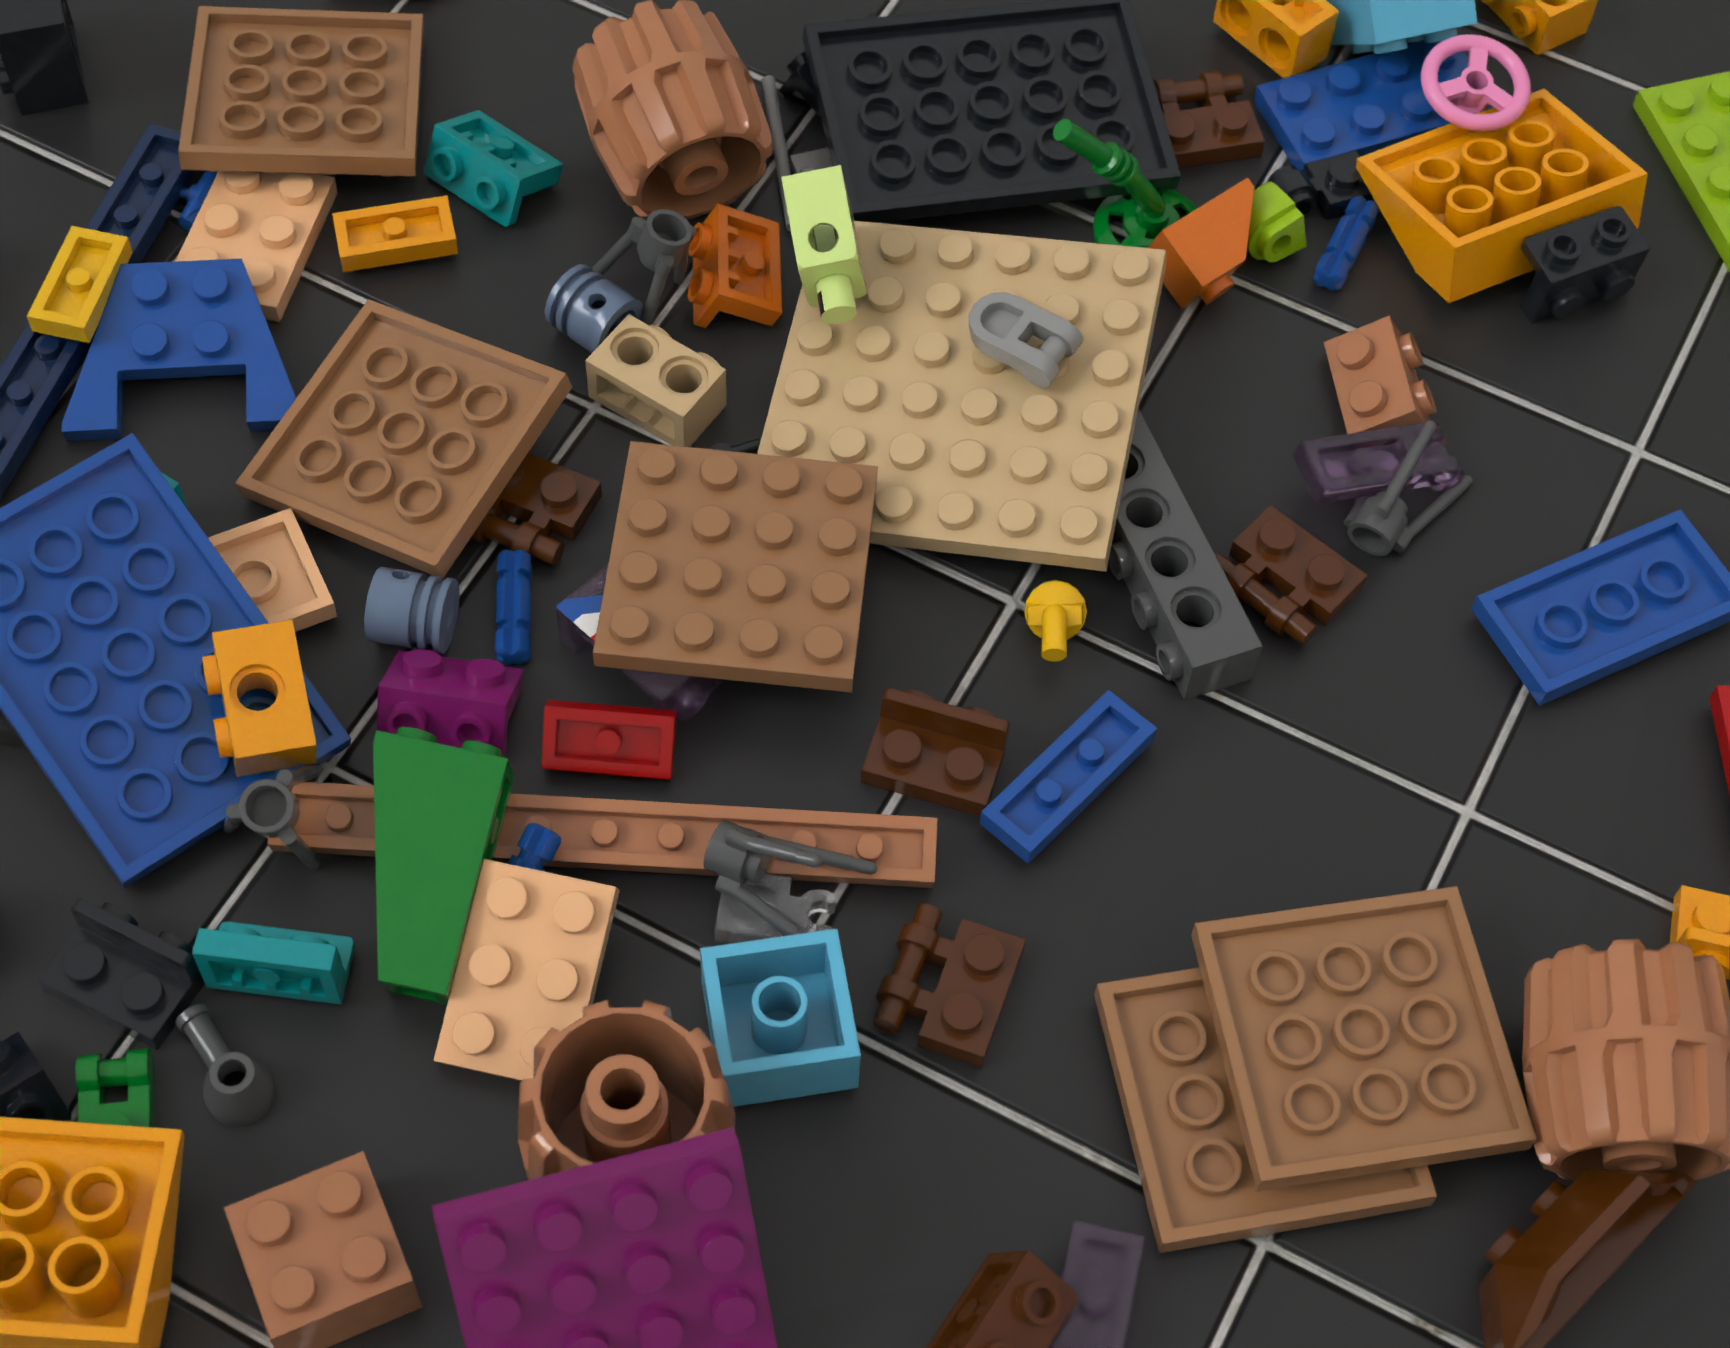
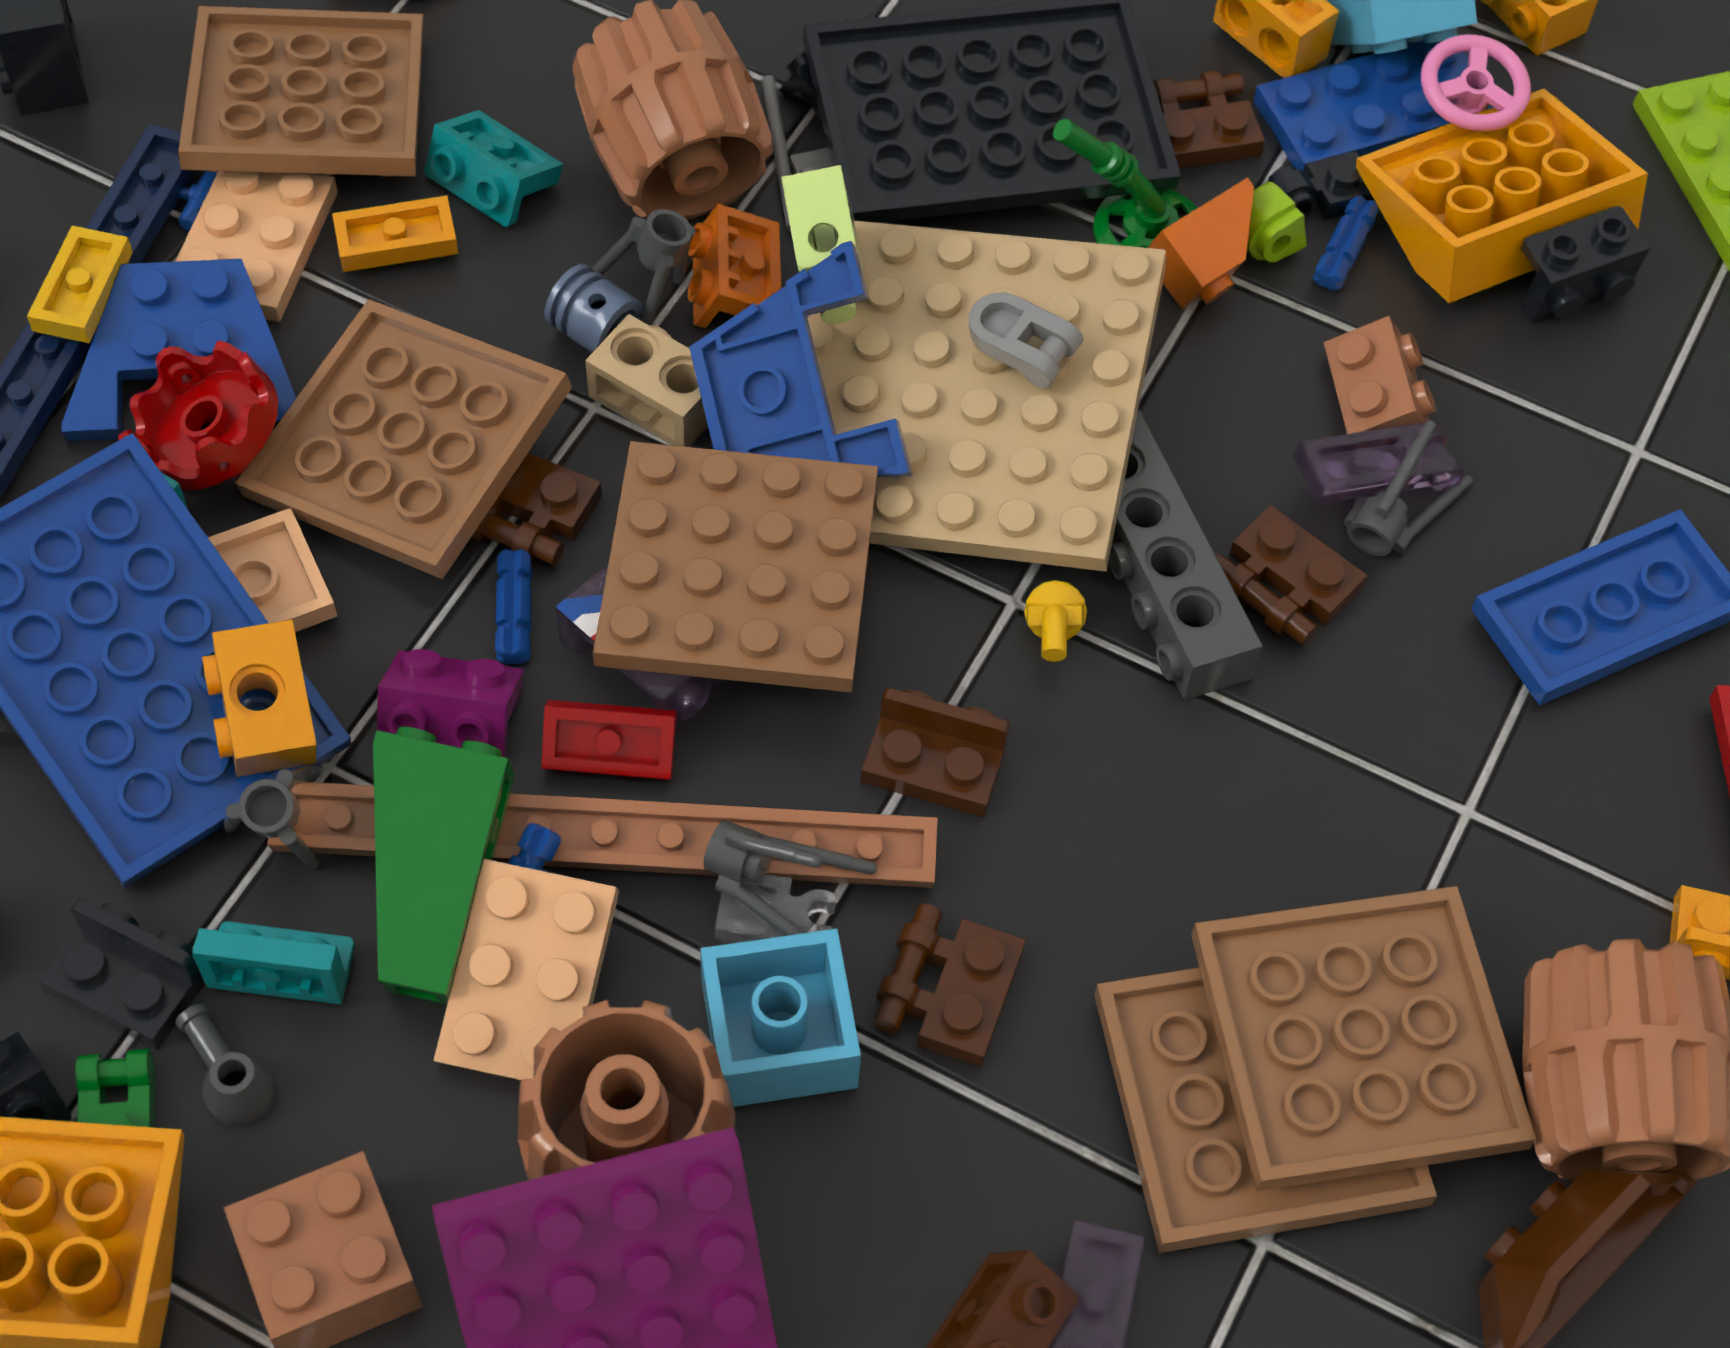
(200, 390): none -> red plate
(411, 609): sand blue piece -> none
(766, 382): none -> blue wing
(1067, 776): blue plate -> none

